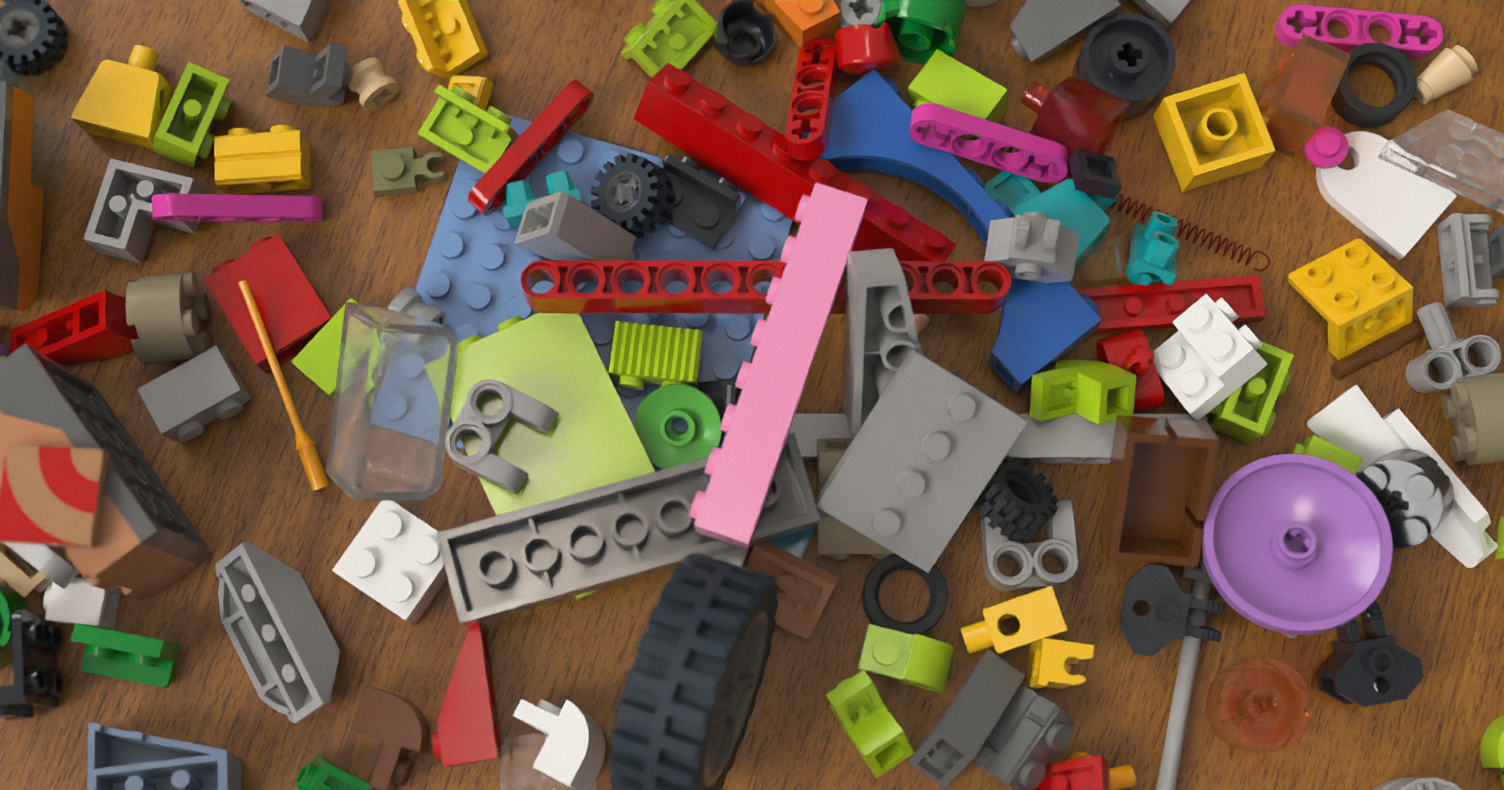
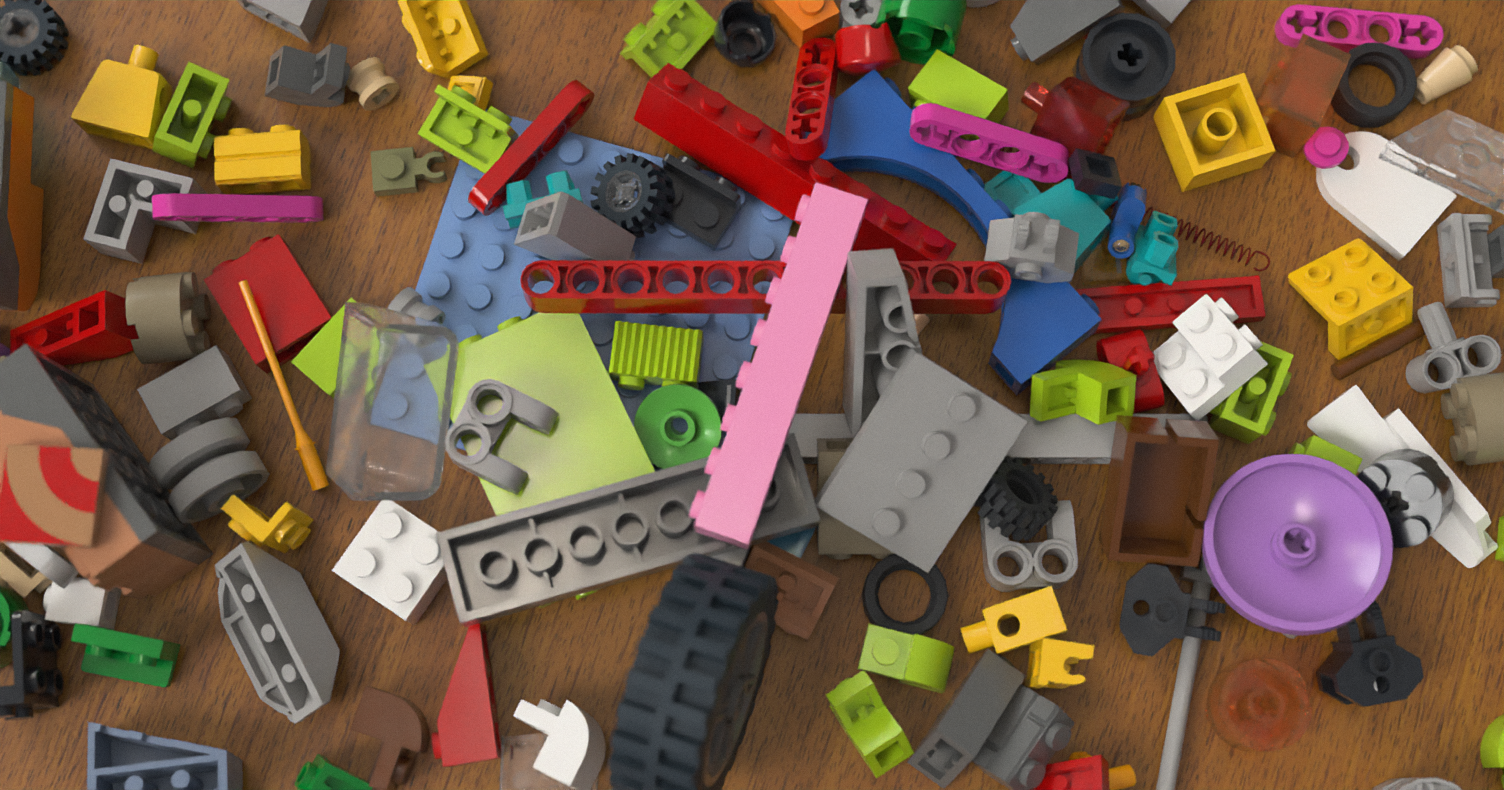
(207, 469): none -> light grey wheel
(283, 531): none -> yellow bracket
(1126, 220): none -> blue piece

